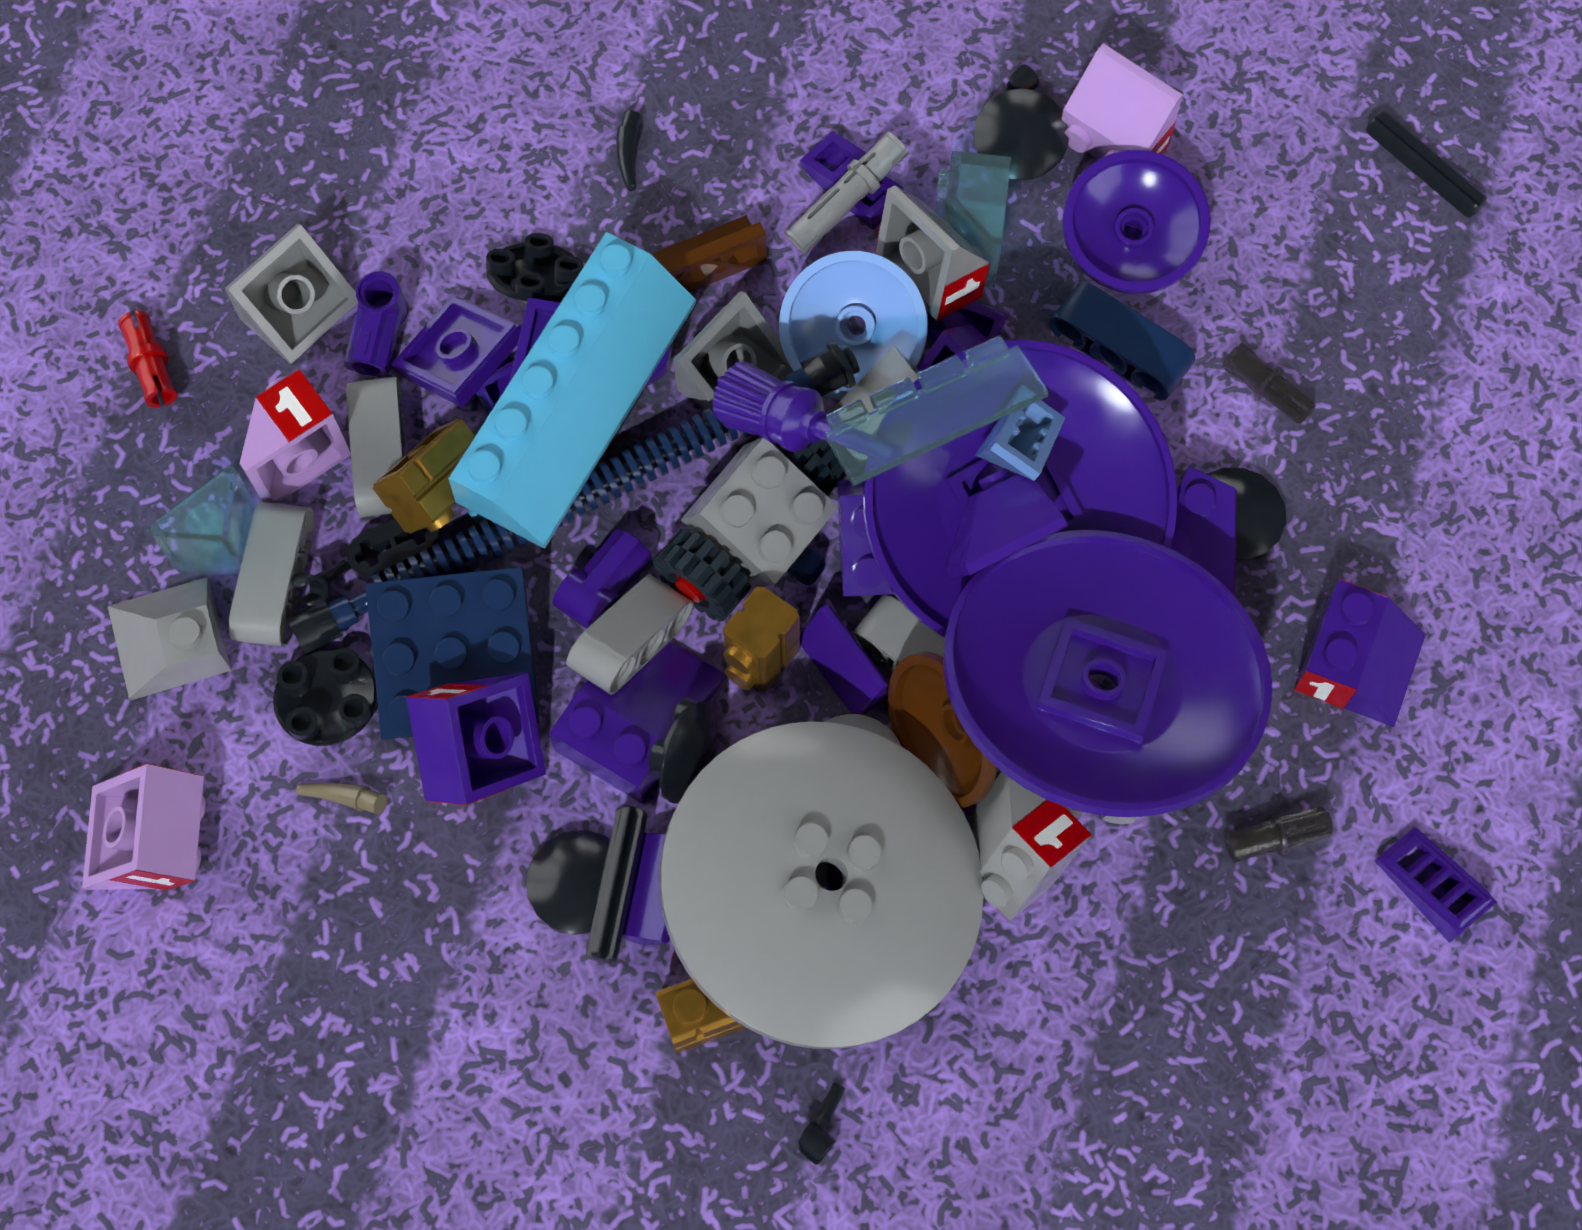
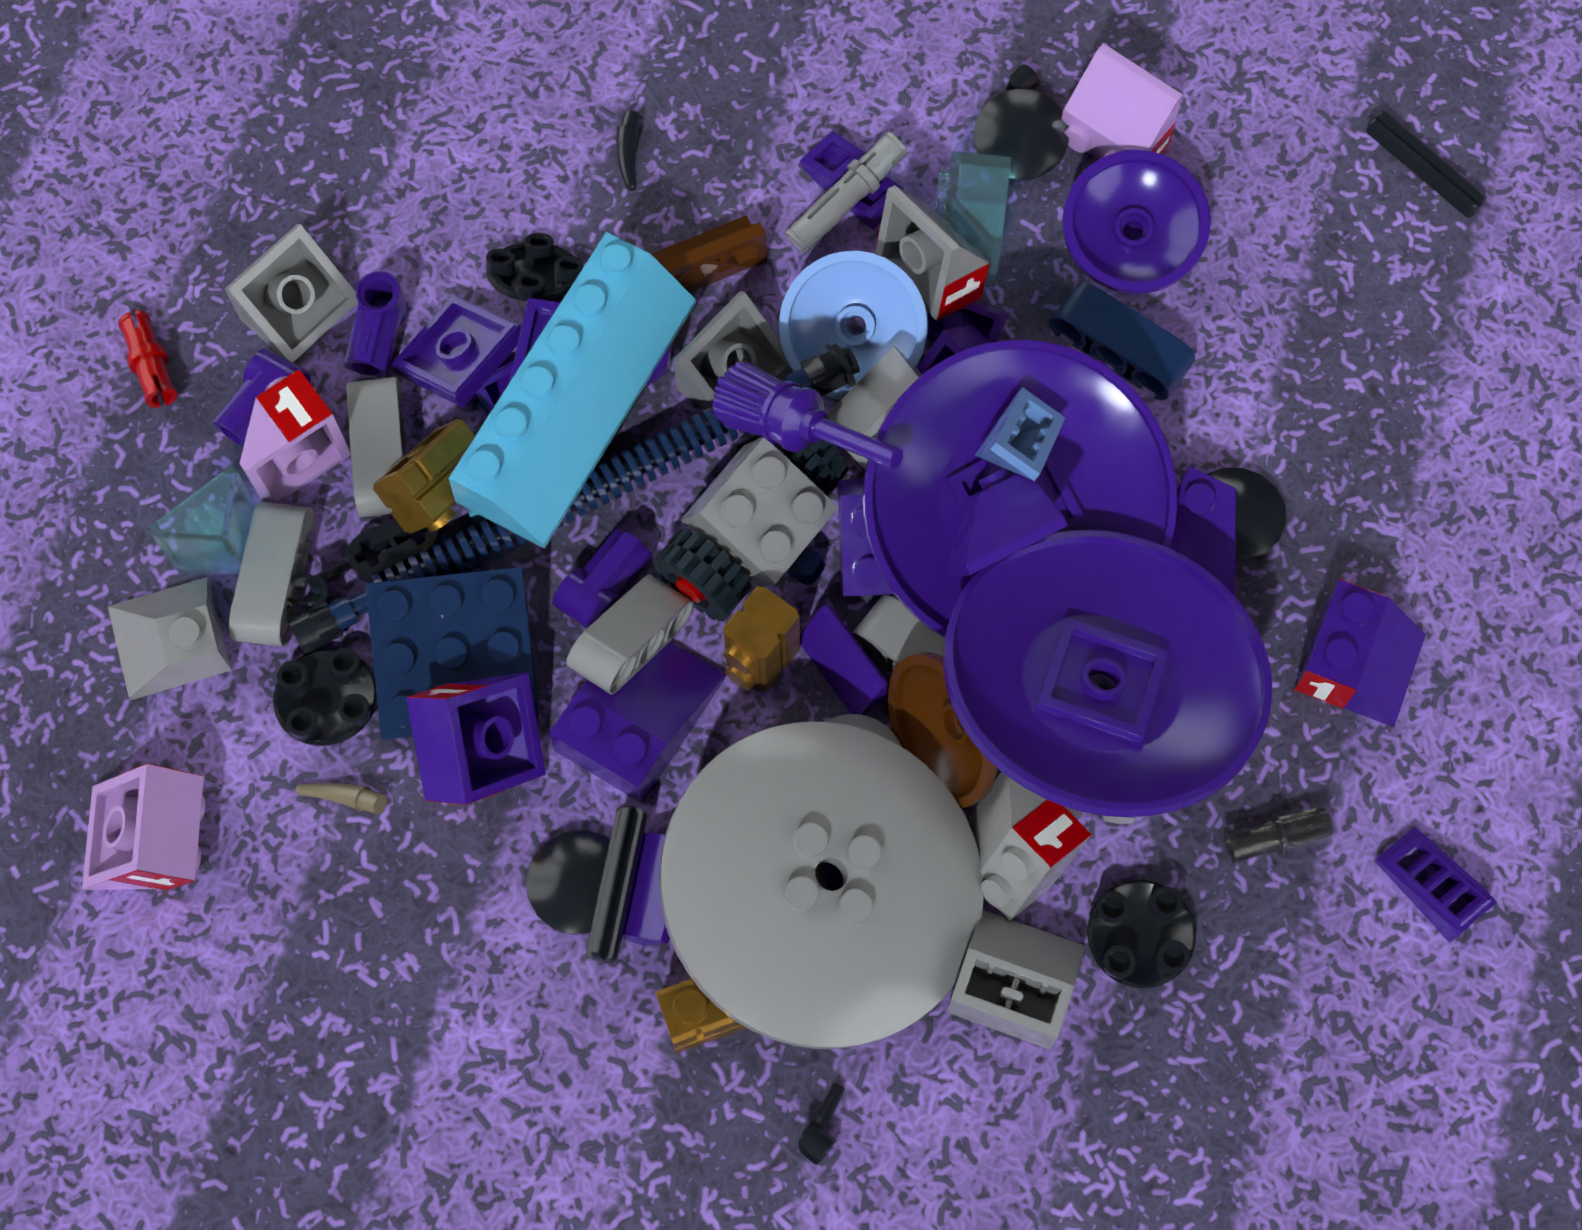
(259, 373): none -> dark purple piece
(686, 748): black dish -> none
(946, 408): clear light blue windscreen -> none
(1017, 980): none -> light grey slope
(1141, 933): none -> black dish
(1268, 383): clear smoke axle -> none

